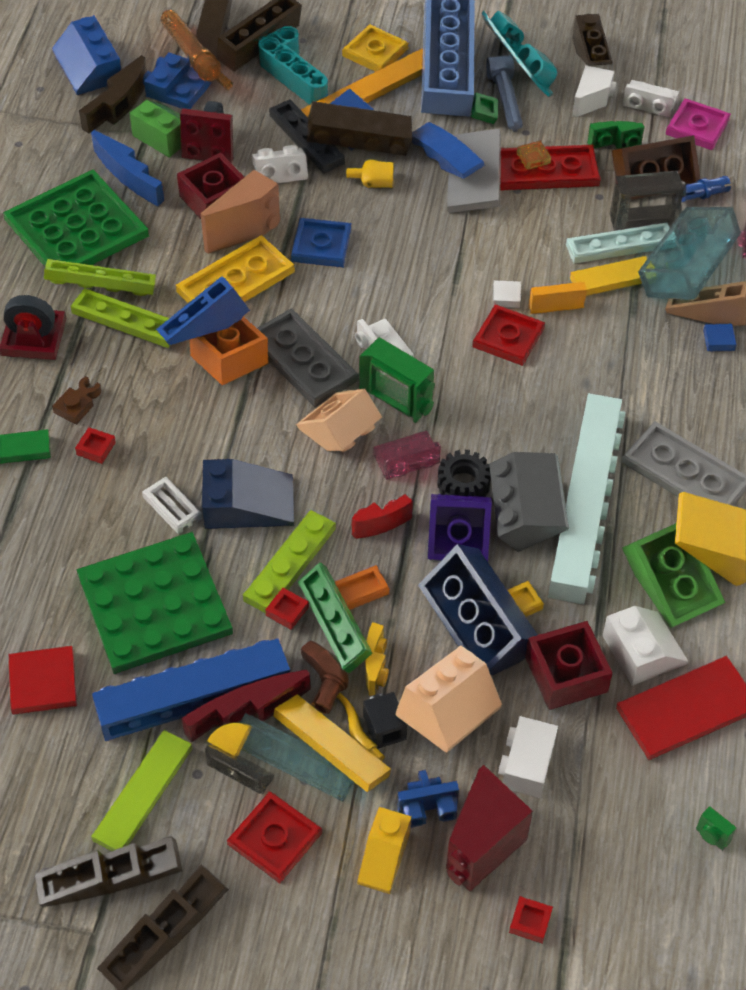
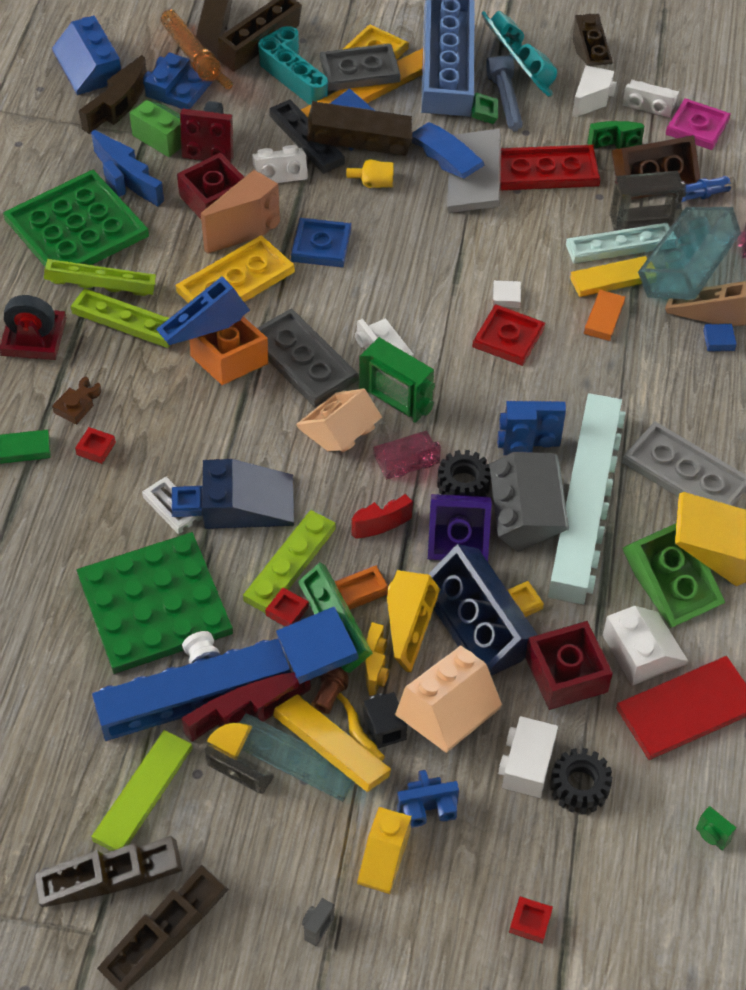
(42, 680): red tile -> none
(114, 178): none -> blue tile
(187, 501): none -> blue tile
(200, 646): none -> white wheel
(274, 837): red tile -> none
(317, 645): none -> blue tile
(318, 921): none -> dark grey plate
(360, 67): none -> dark grey tile
(410, 608): none -> yellow slope
(487, 830): dark red slope -> none
(531, 425): none -> blue plate
(533, 155): clear yellow tile -> none
(557, 297): light orange tile -> none
(581, 763): none -> black tyre
(604, 315): none -> orange tile

